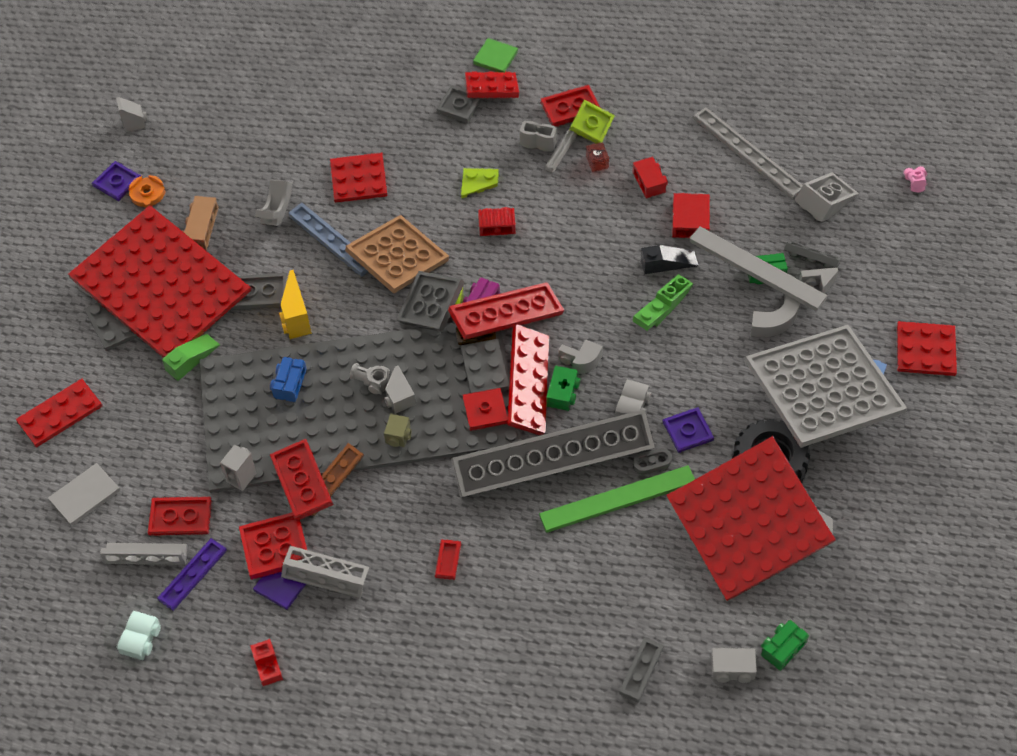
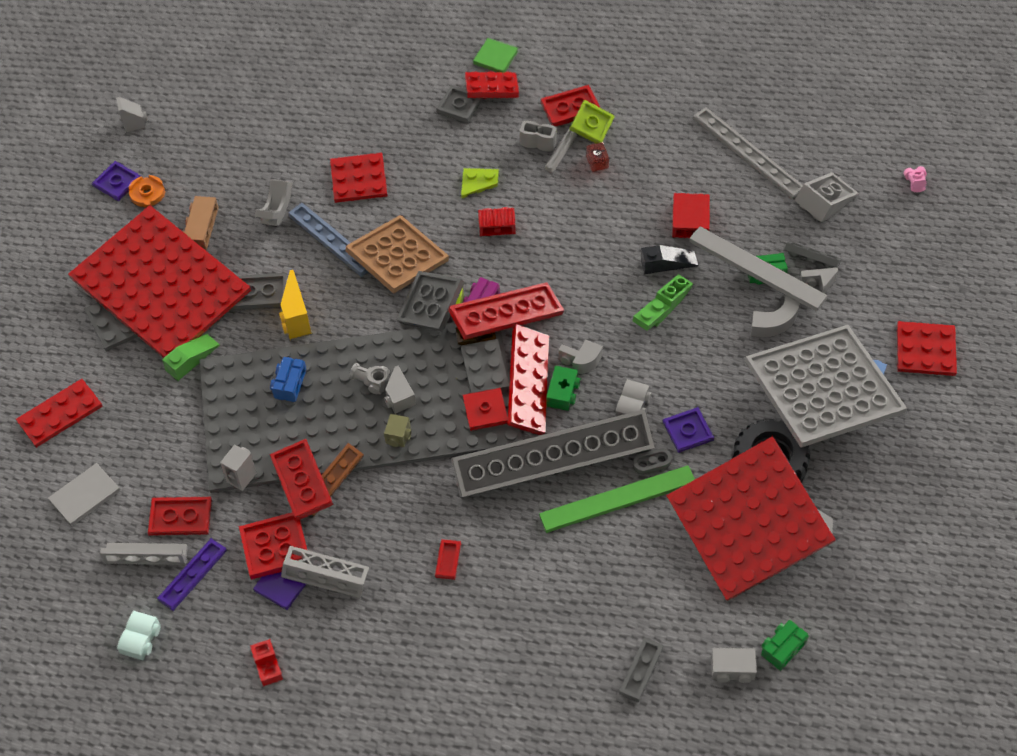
(649, 177): red brick -> none

